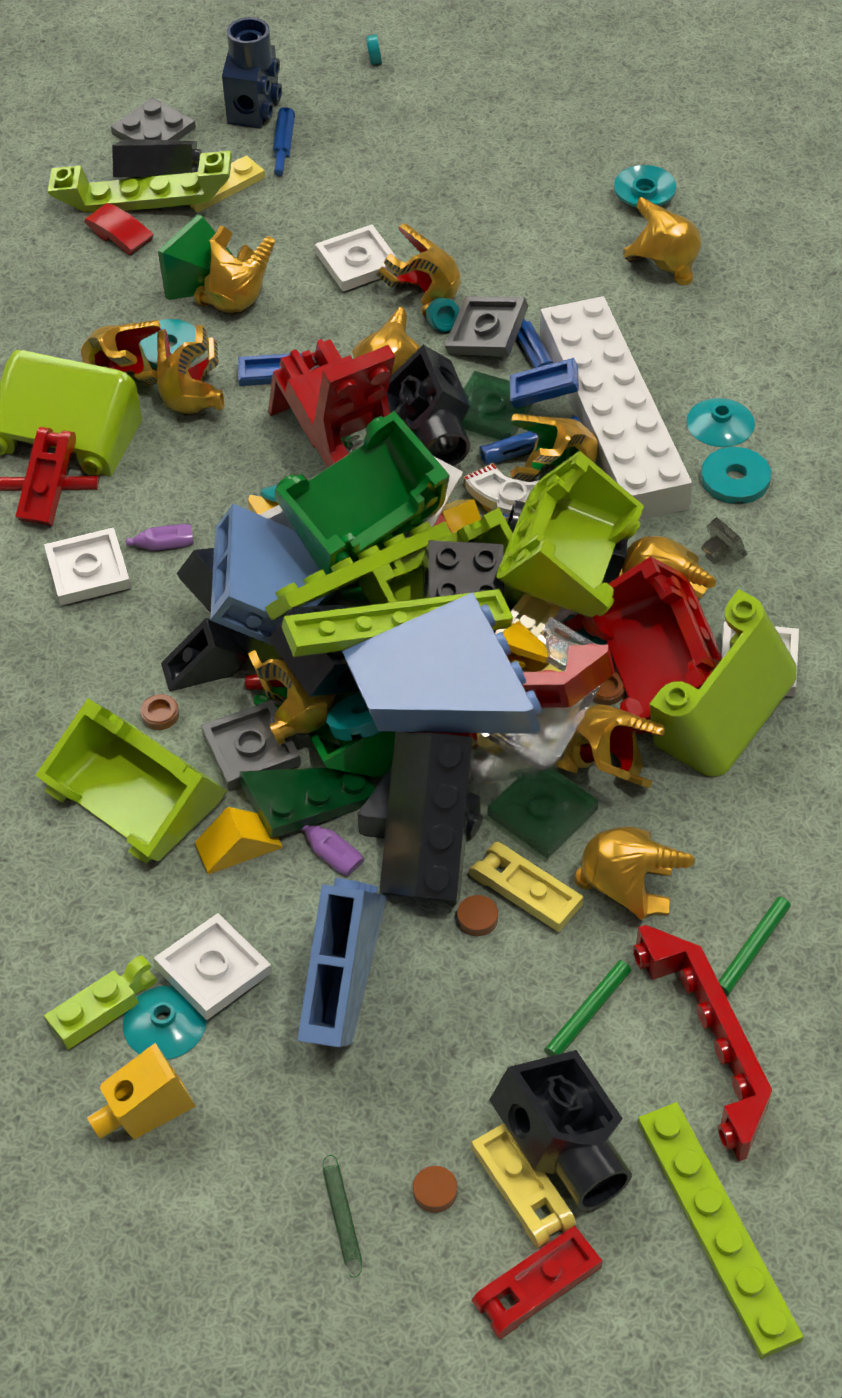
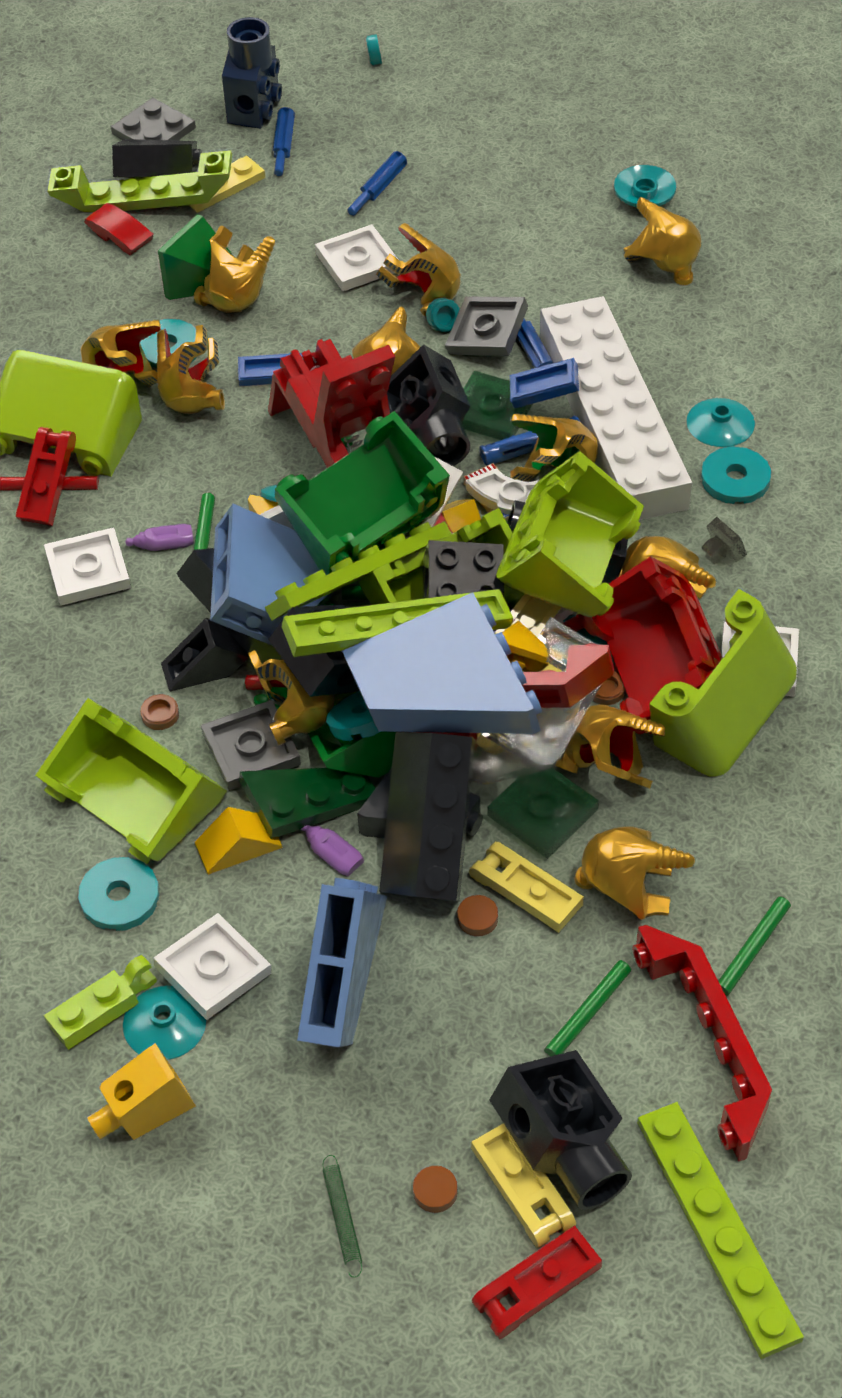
(123, 913): none -> teal tile
(204, 521): none -> green bar
(379, 180): none -> blue axle

